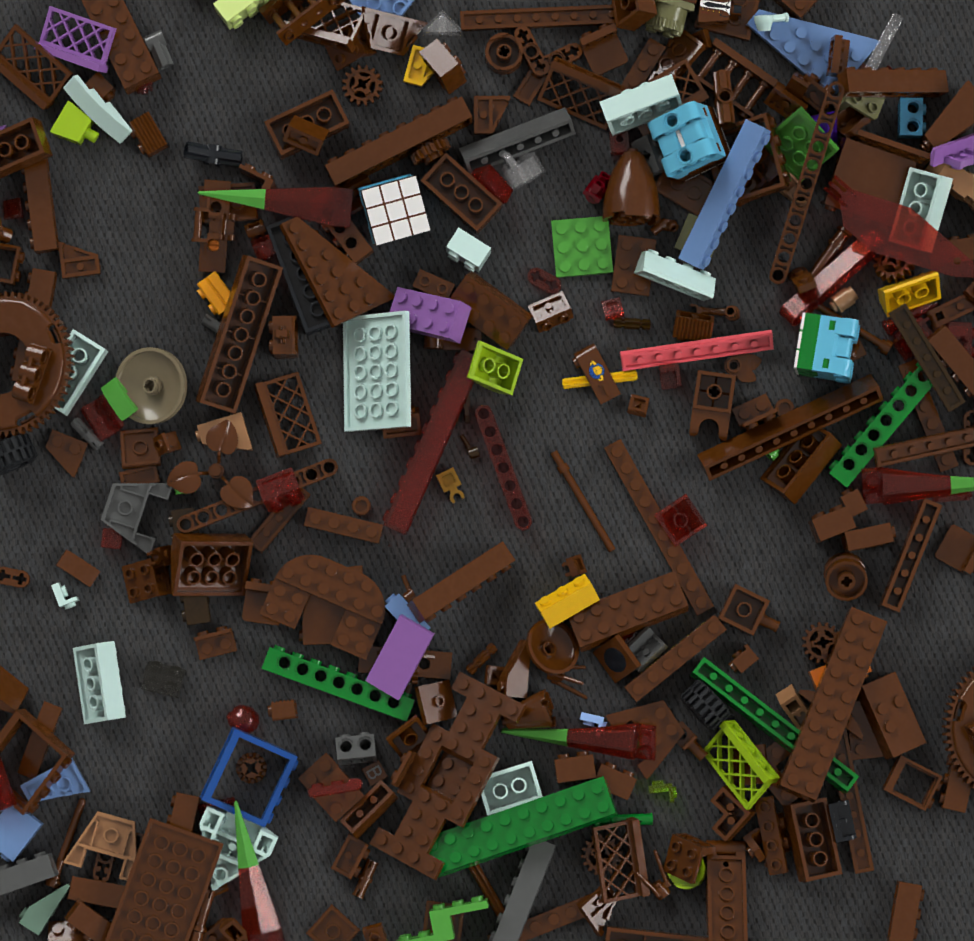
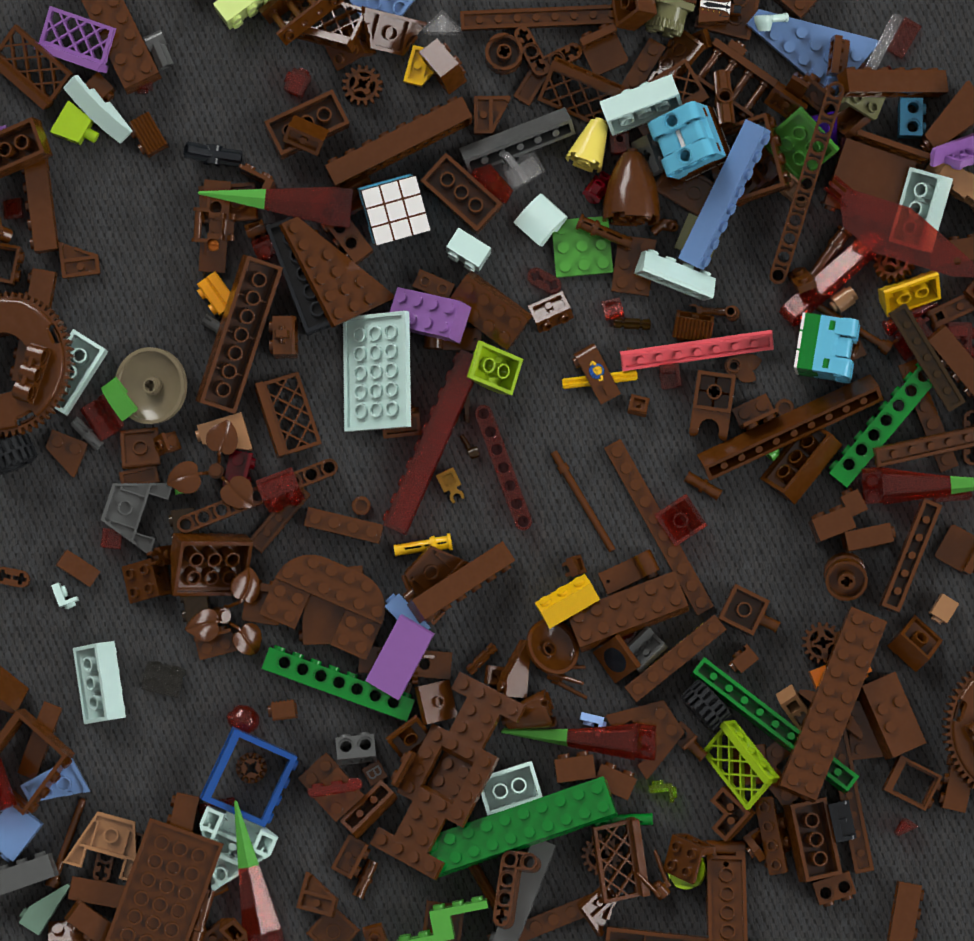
(239, 465): none -> dark red bracket
(248, 638): none -> reddish brown plant
(297, 82): none -> clear red brick
(316, 897): none -> reddish brown wing
(430, 151): reddish brown gear -> none
(430, 569): none -> reddish brown wing
(433, 541): none -> yellow pin
(512, 889): none -> reddish brown beam
(540, 219): none -> light aqua slope
(589, 148): none -> light yellow cone
(595, 228): none -> reddish brown pin
(629, 572): none -> reddish brown door
(703, 485): none -> reddish brown pin
(738, 47): none -> reddish brown plate
(832, 884): none -> reddish brown brick
(903, 38): none -> clear red tile
(904, 826): none -> clear red slope
(915, 643): none -> reddish brown slope
(943, 609): none -> medium nougat brick

